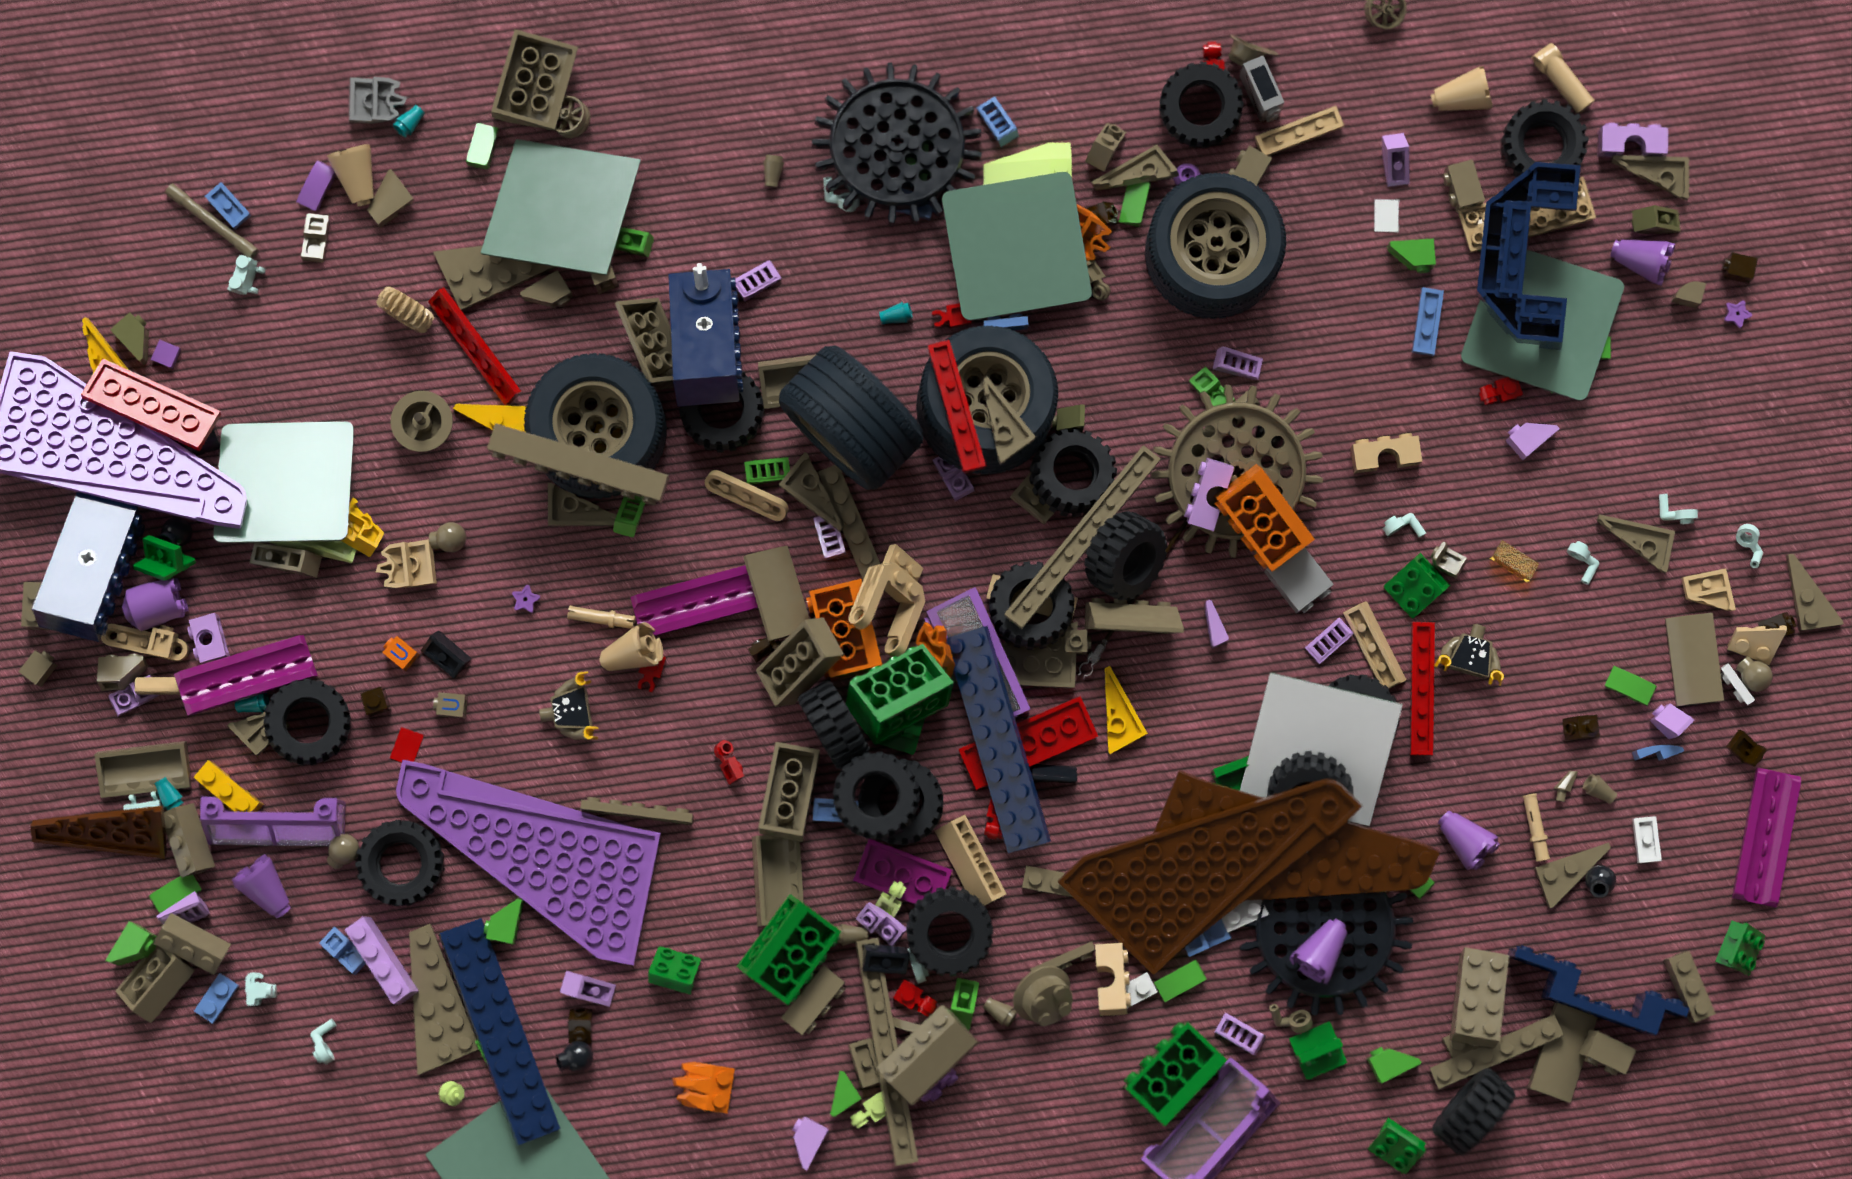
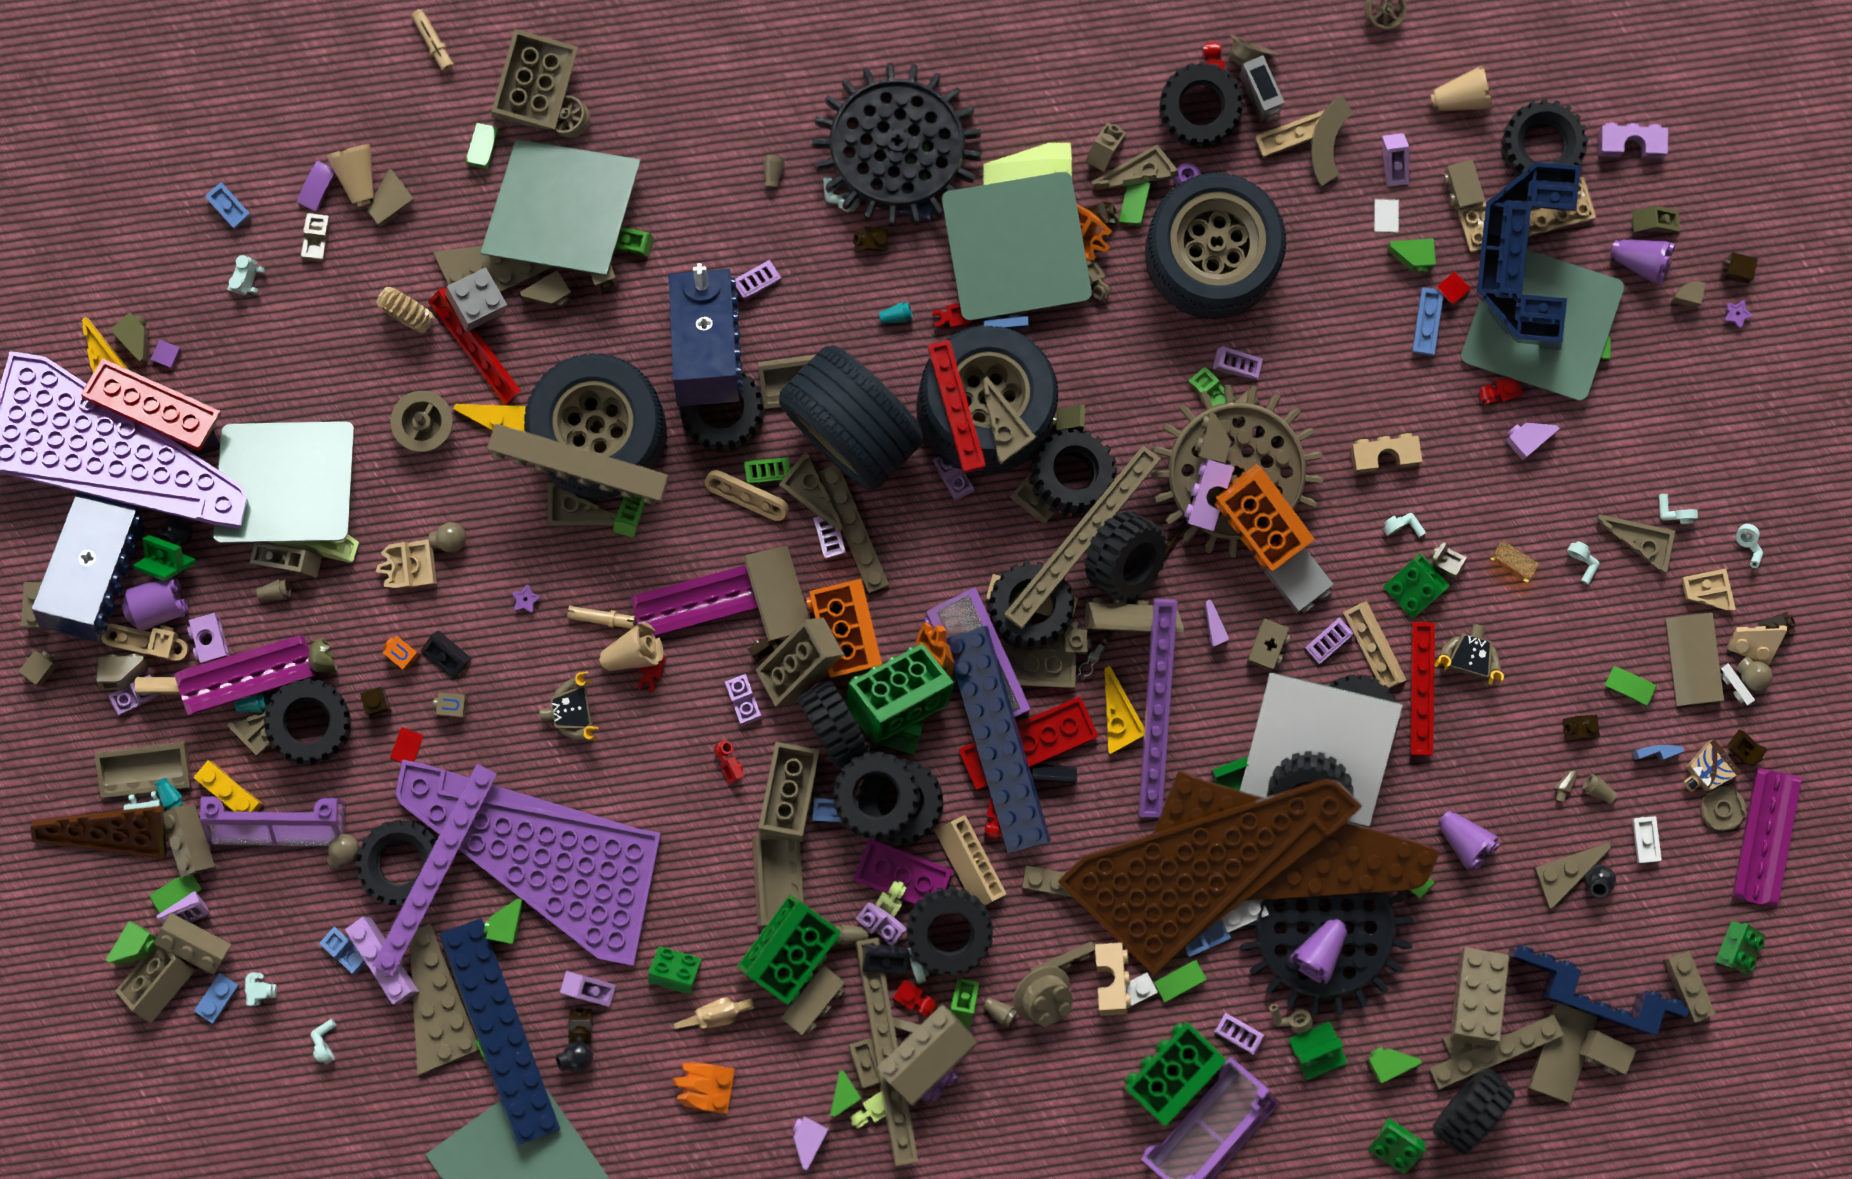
(184, 200): dark tan piece -> none
(263, 886): medium lavender cone -> none
(275, 590): none -> dark tan cone
(320, 659): none -> olive hair
(362, 532): yellow slope -> none
(373, 99): light grey plate -> none
(408, 121): teal cone -> none
(434, 869): none -> medium lavender plate
(443, 60): none -> tan pin
(451, 1093): yellowish green wheel -> none
(476, 299): none -> light grey brick
(637, 810): dark tan plate -> none
(650, 339): dark tan slope -> none
(716, 1013): none -> tan animal
(743, 700): none -> lavender slope
(871, 239): none -> dark brown bracket
(899, 578): tan plate -> none
(1004, 133): medium blue slope -> none
(1157, 707): none -> medium lavender plate
(1215, 441): none -> dark tan slope
(1251, 165): dark tan brick -> none
(1268, 632): none -> dark tan brick
(1324, 138): none -> dark tan tile
(1453, 287): none -> red sticker
(1536, 827): tan pin -> none
(1551, 63): tan piece -> none
(1664, 172): dark tan wing -> none
(1670, 720): lavender slope -> none
(1710, 768): none -> torso
(1722, 808): none -> dark tan tile
(1811, 605): dark tan wing -> none

